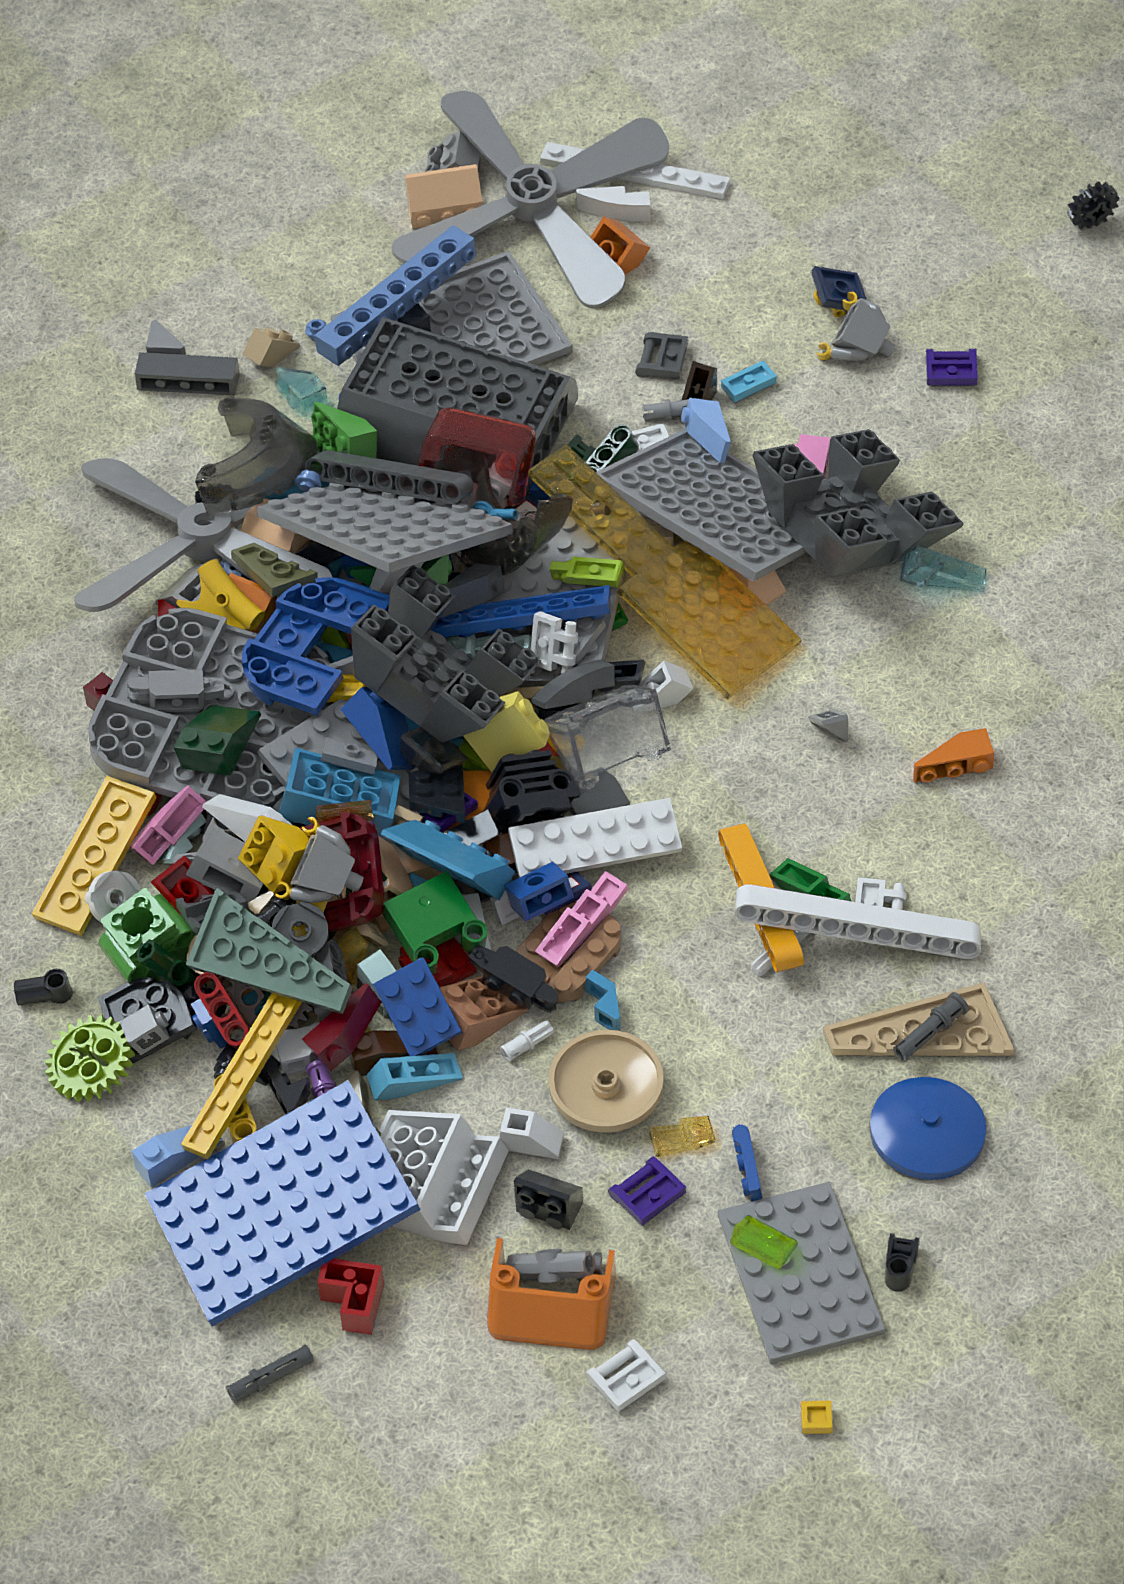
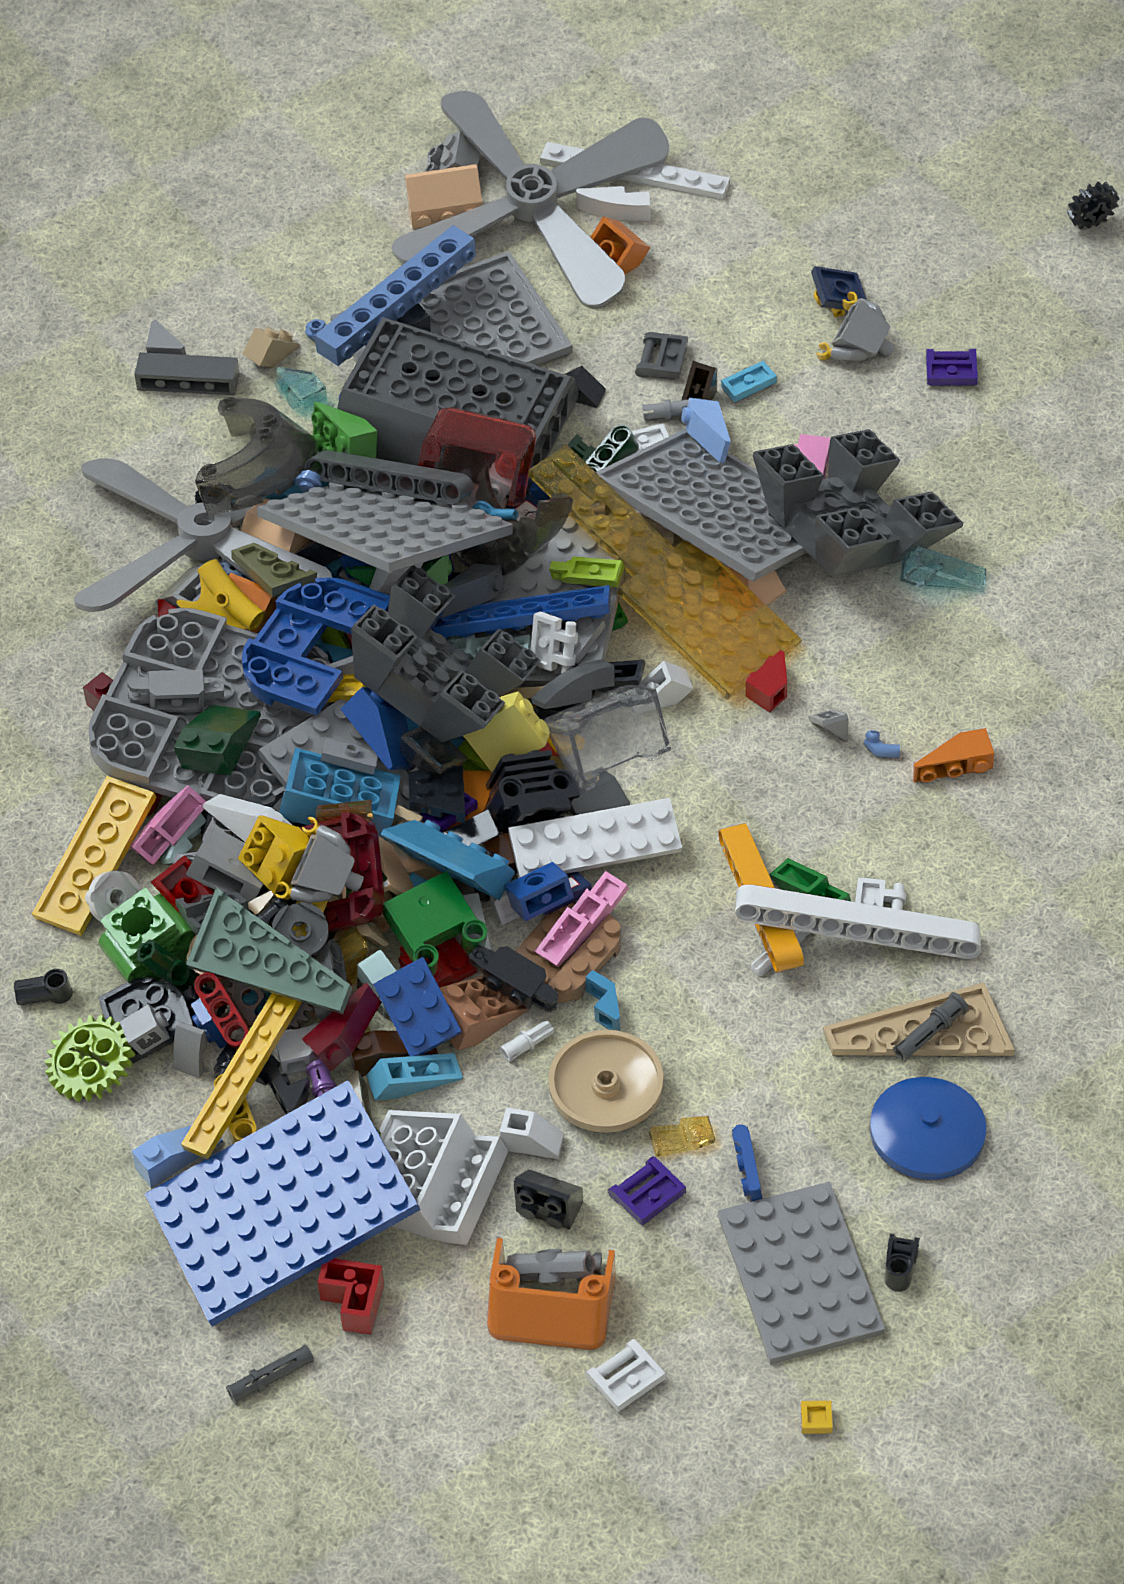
(188, 1049): none -> light grey slope
(589, 388): none -> black slope
(763, 1241): clear neon green slope -> none
(769, 683): none -> red slope
(878, 748): none -> medium blue arm

